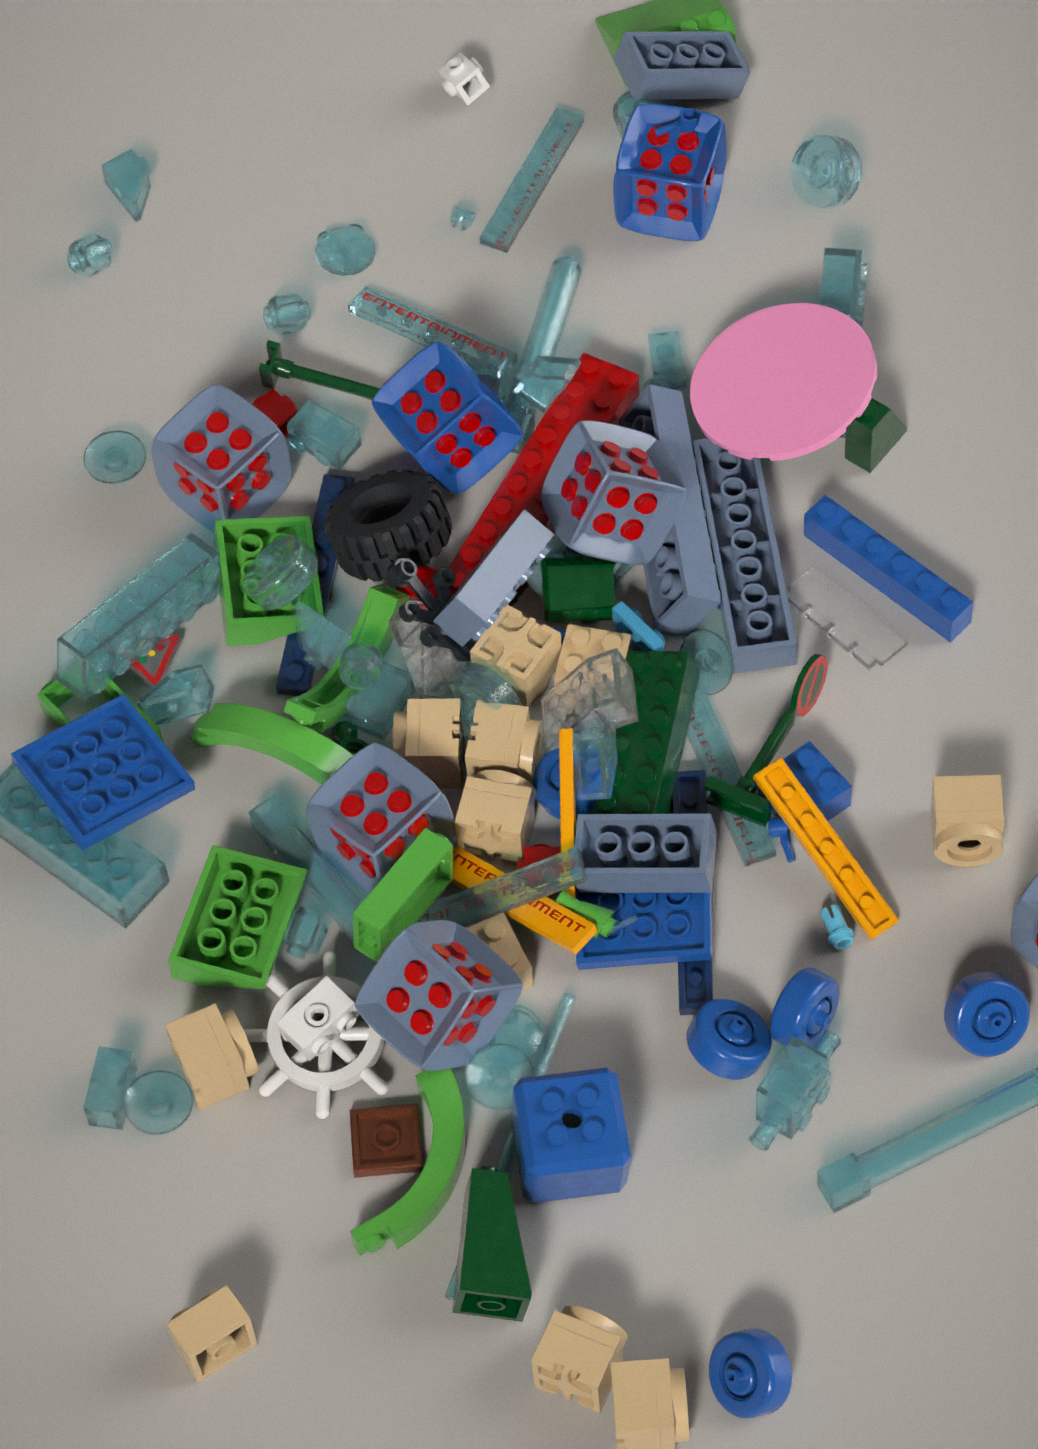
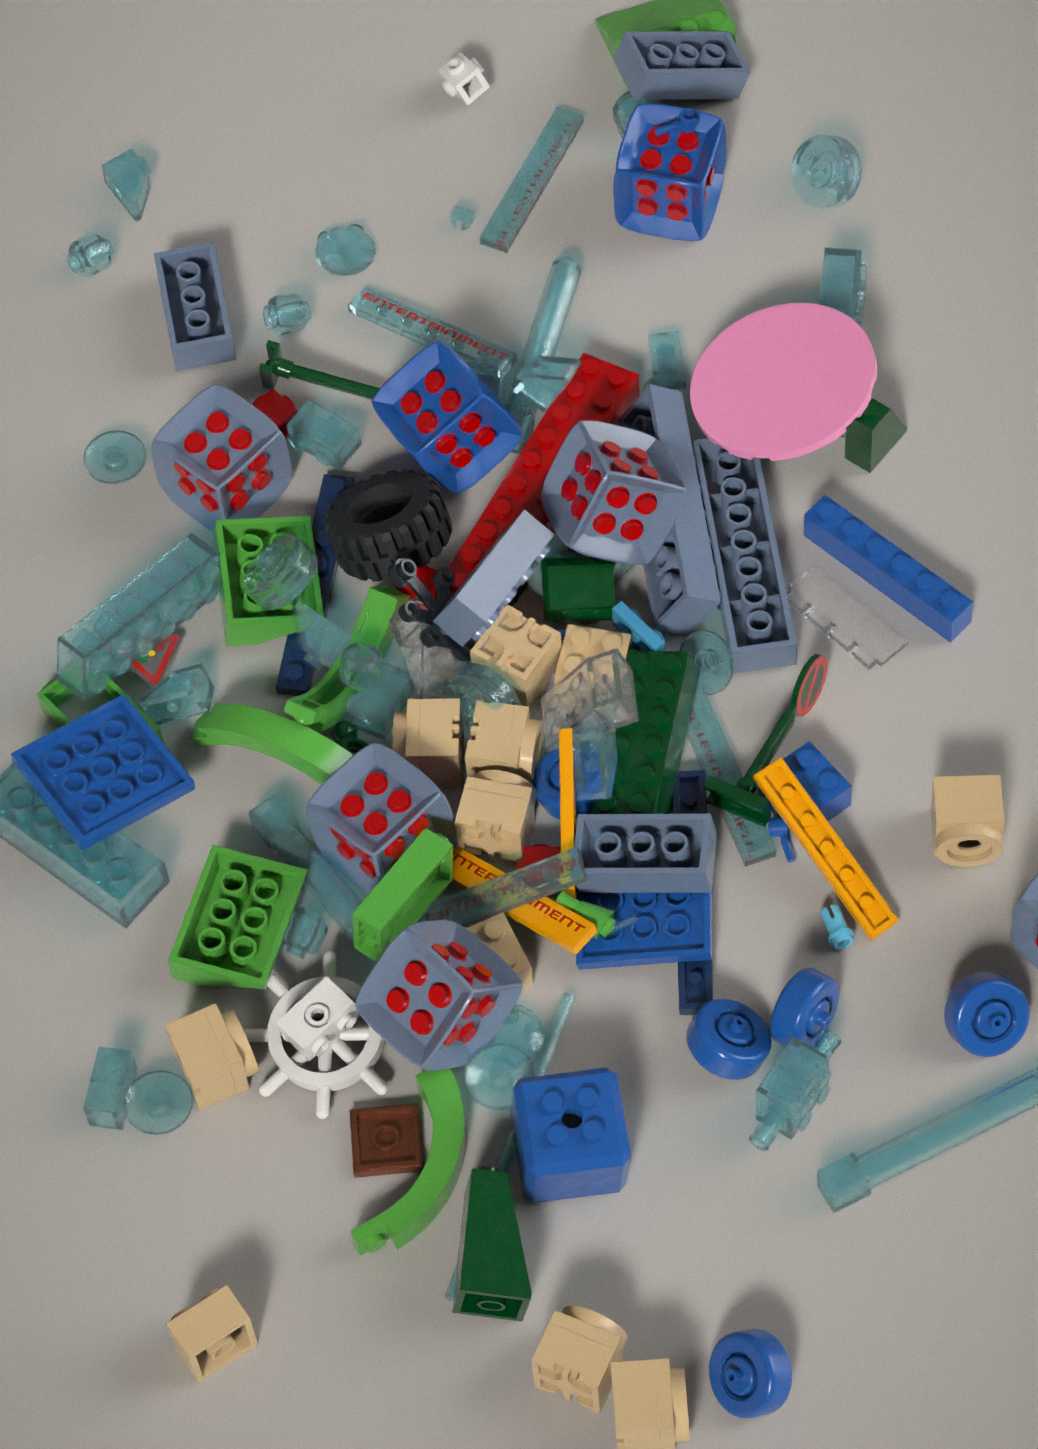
(194, 306): none -> sand blue brick

